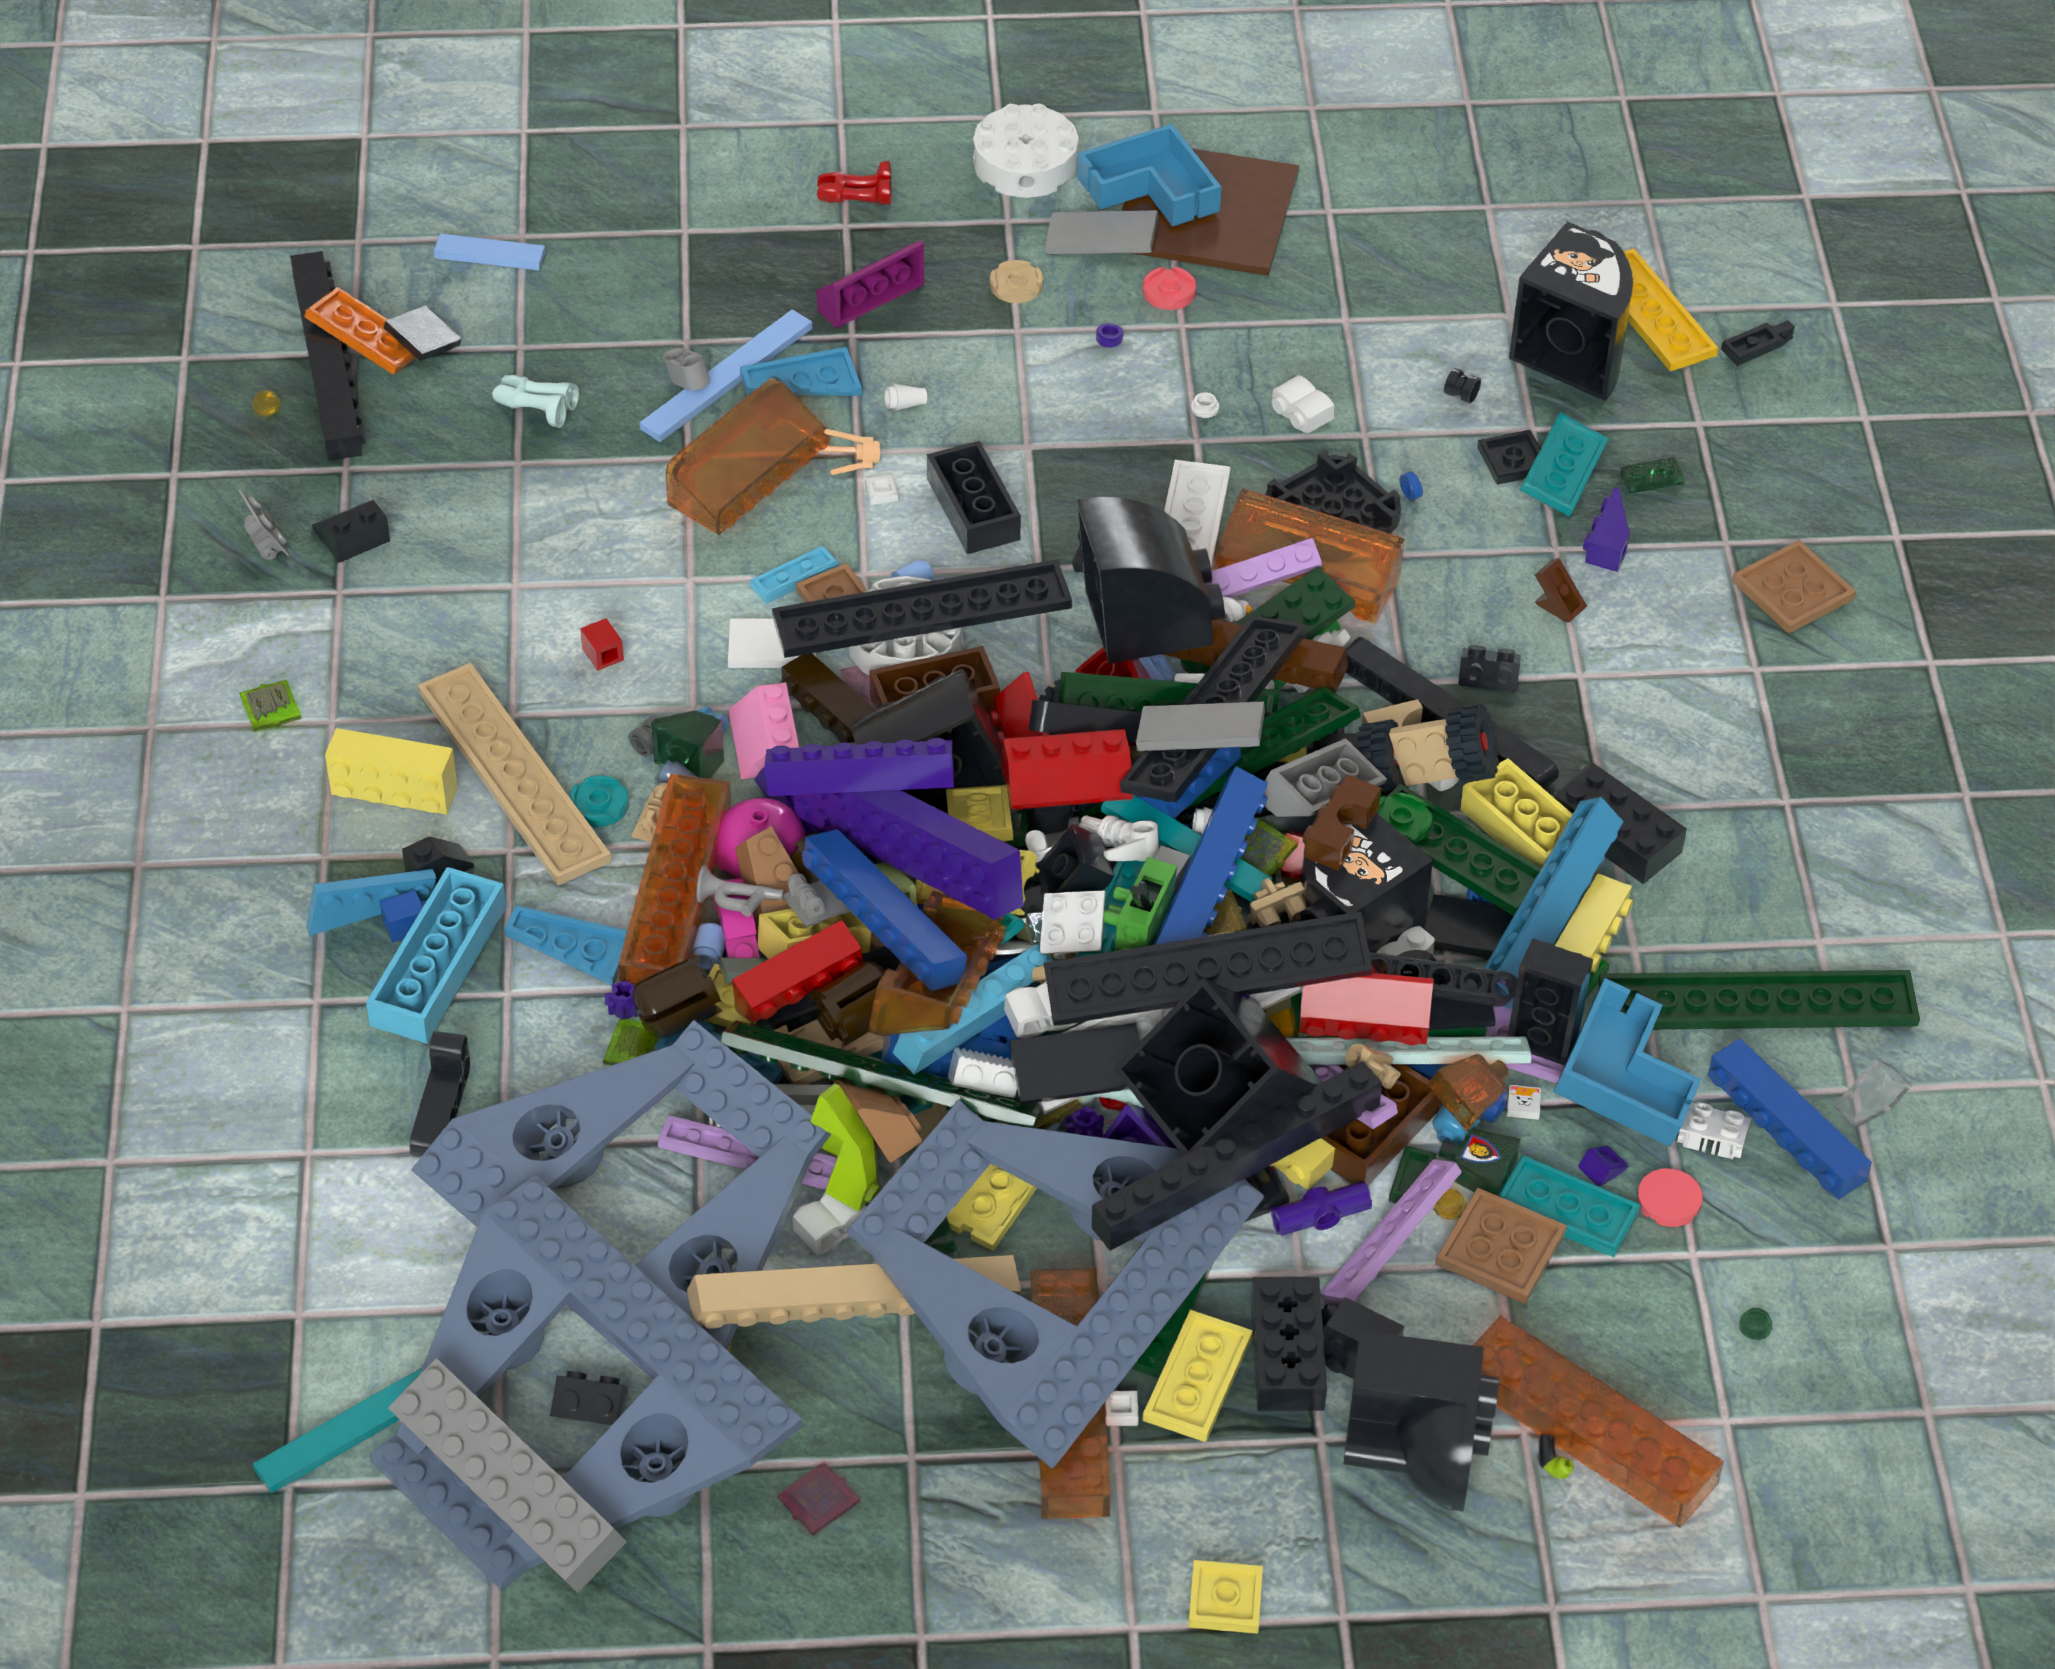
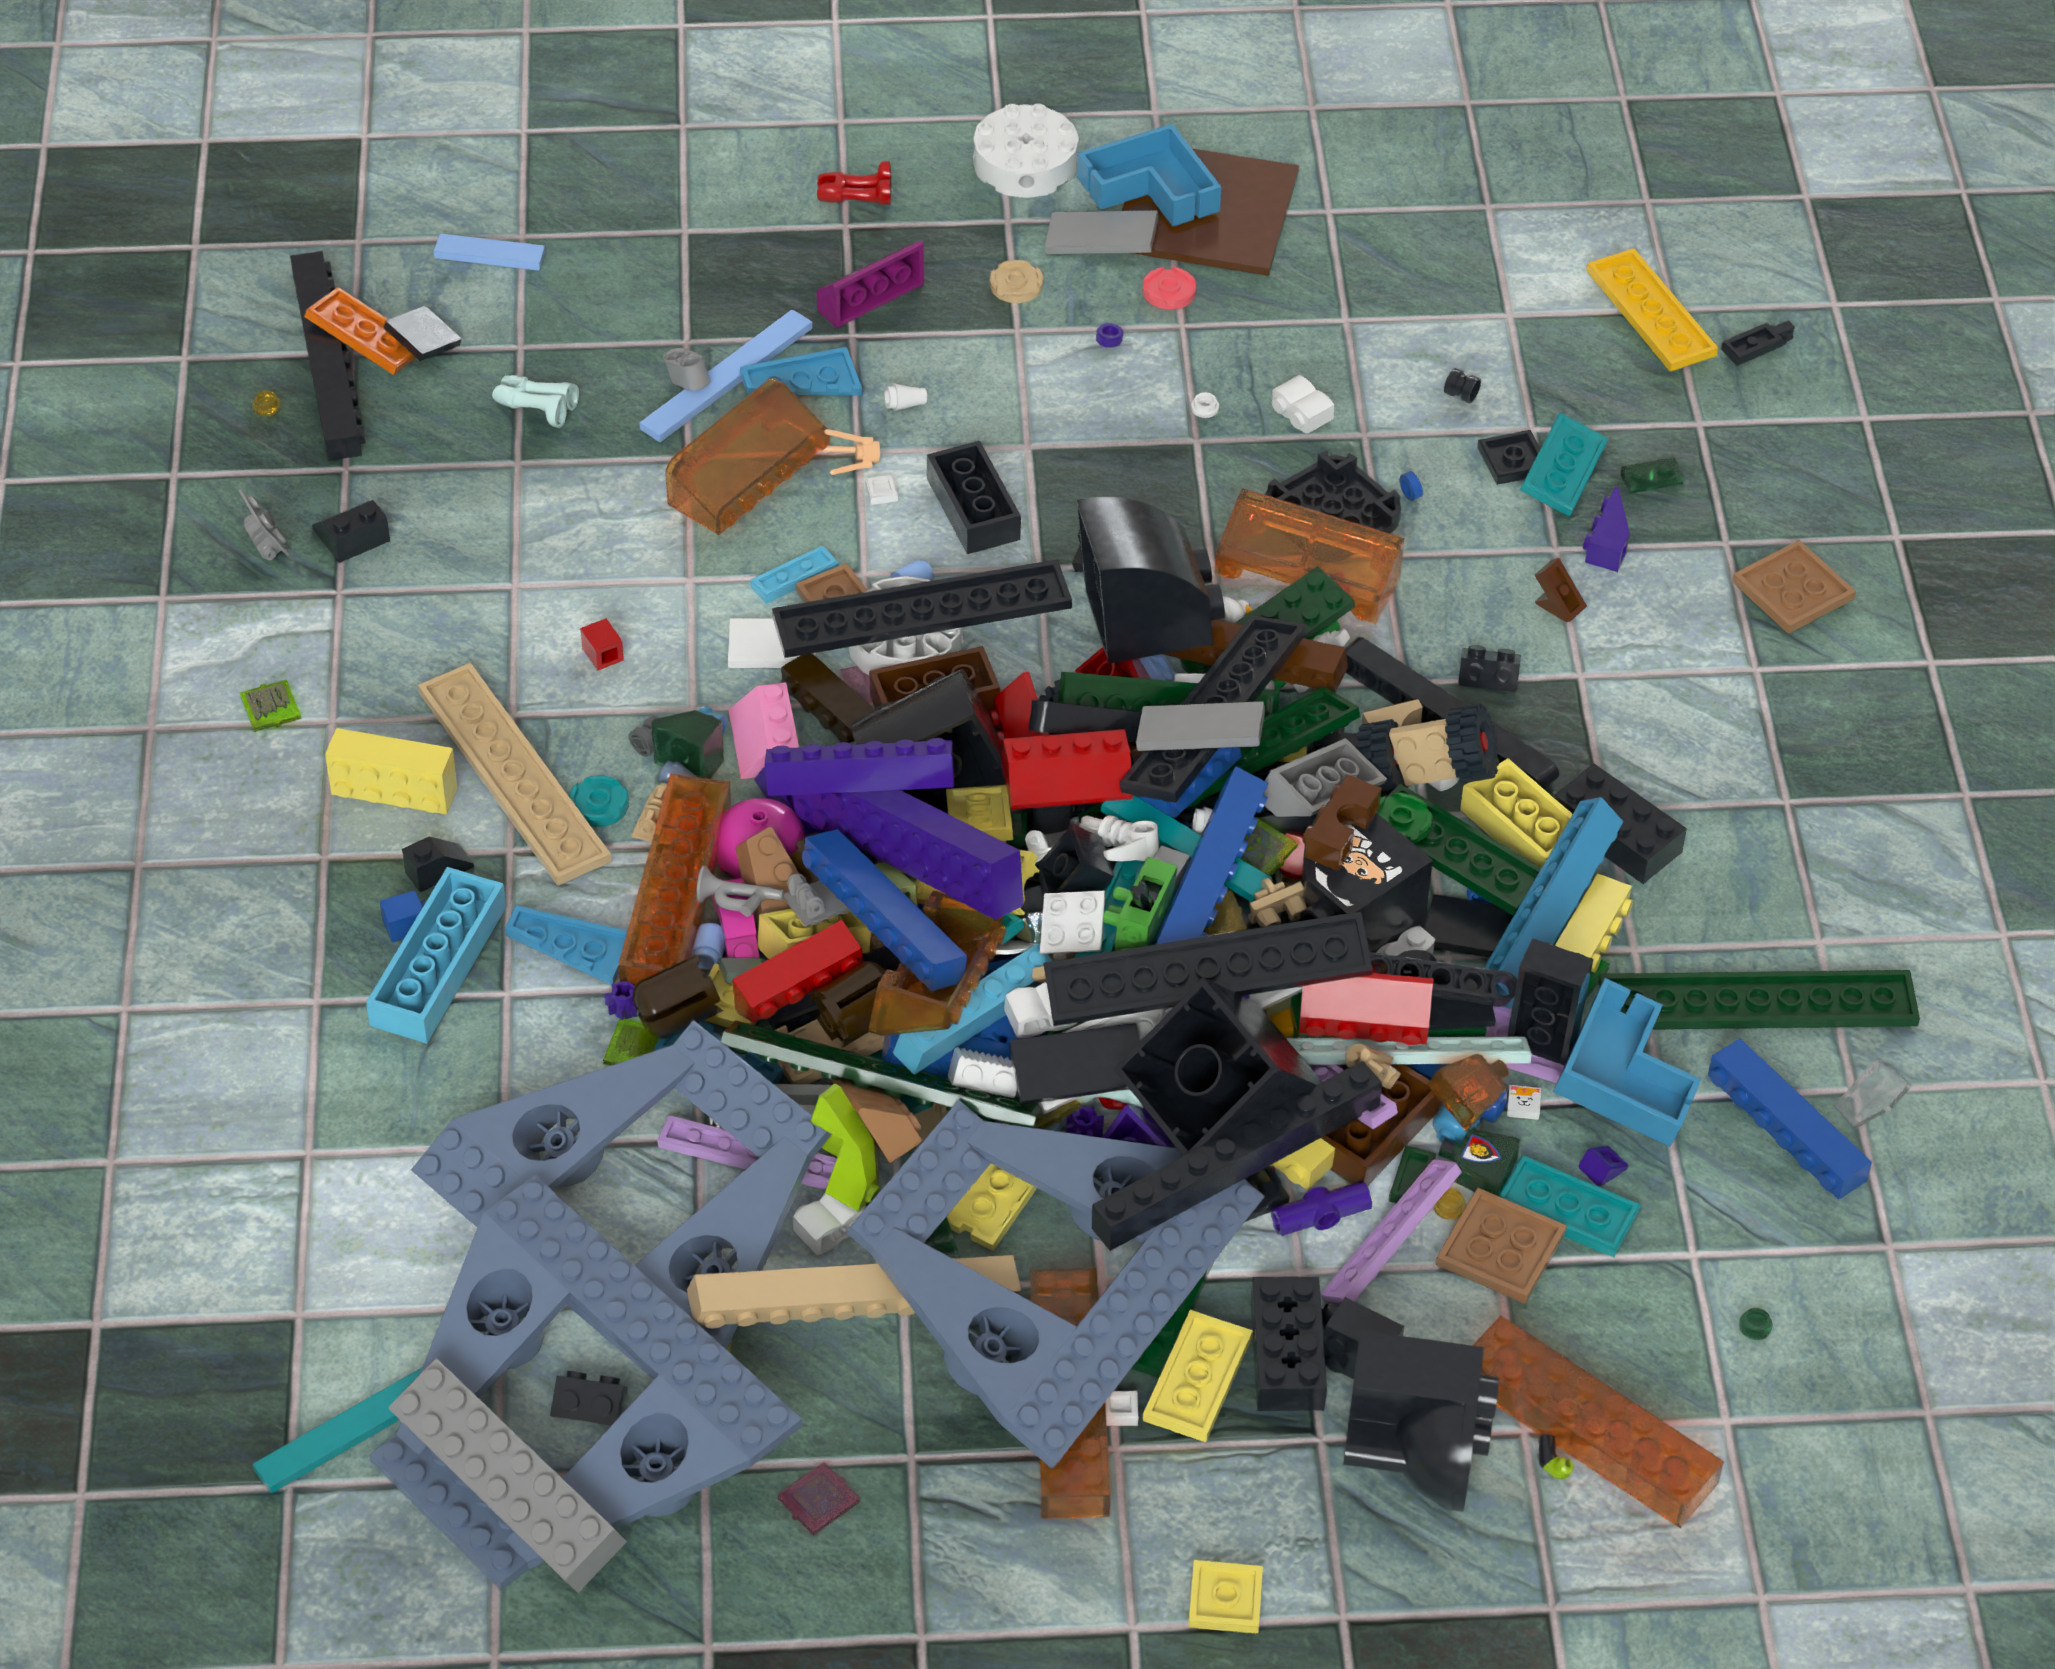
(358, 899): dark azure wing -> none
(443, 1089): black beam -> none
(1198, 501): white plate -> none
(1267, 568): lavender plate -> none
(1574, 311): black brick -> none
(1669, 1197): coral tile -> none
(1714, 1124): white hinge -> none

